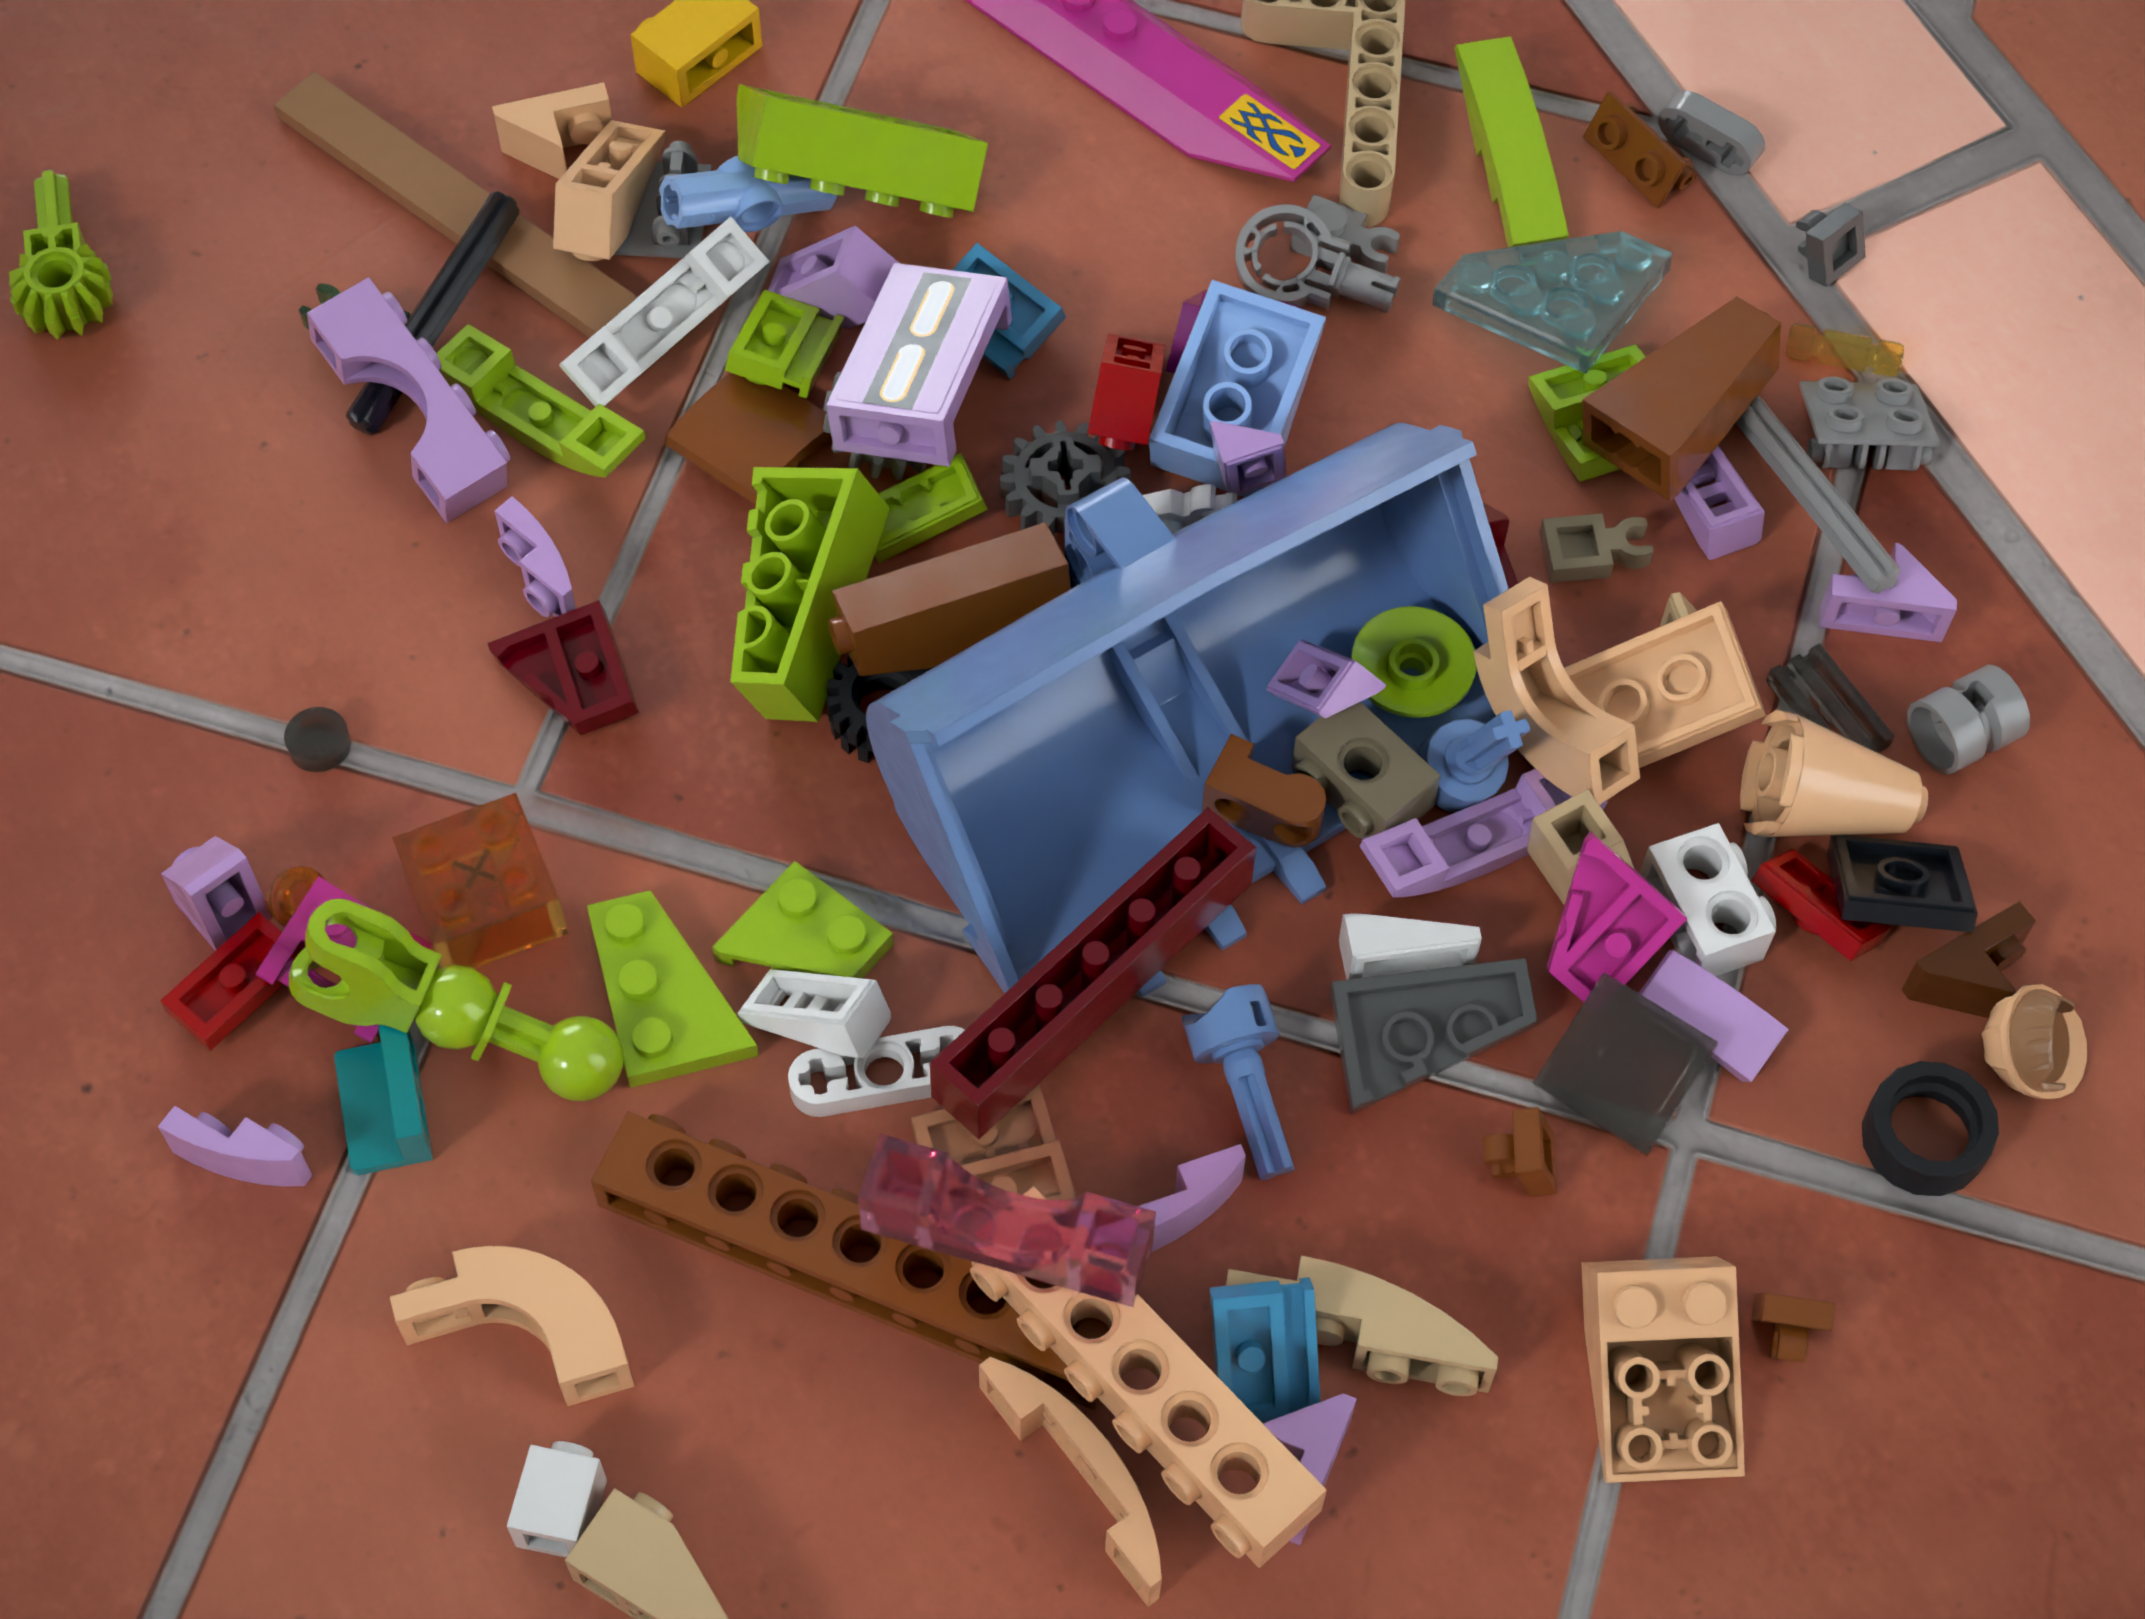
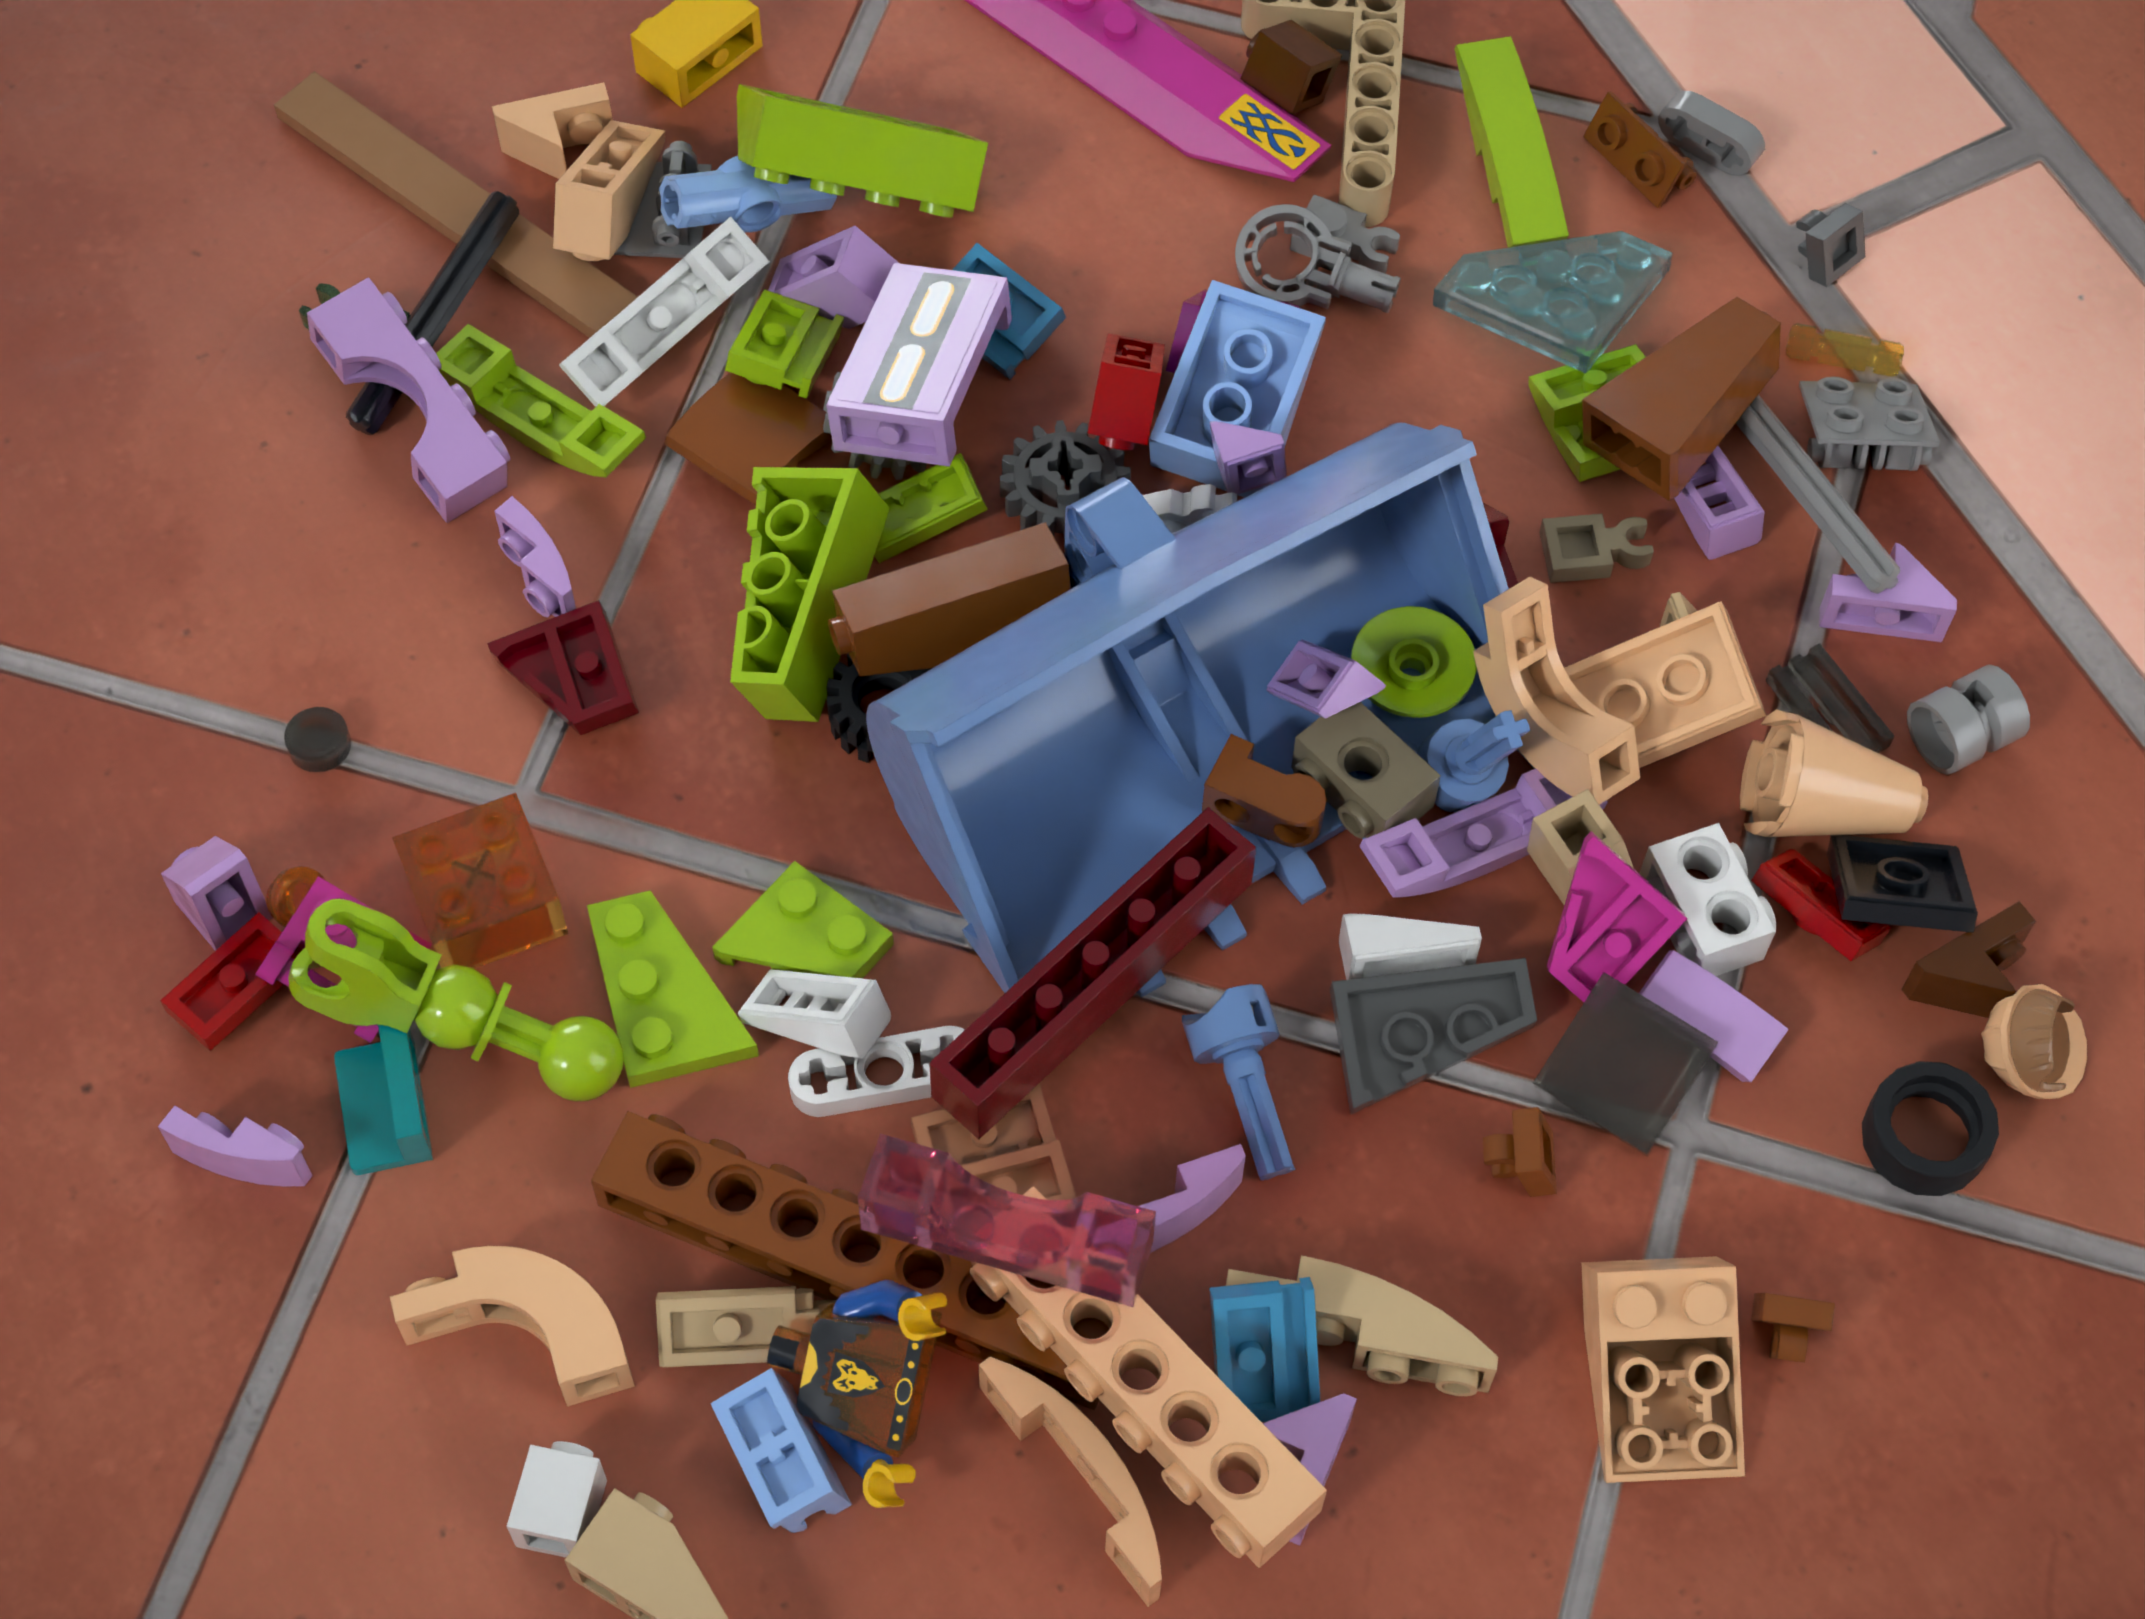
(59, 275): lime gear -> none
(729, 1323): none -> tan hinge
(779, 1452): none -> light blue hinge
(866, 1378): none -> torso
(1290, 66): none -> reddish brown brick

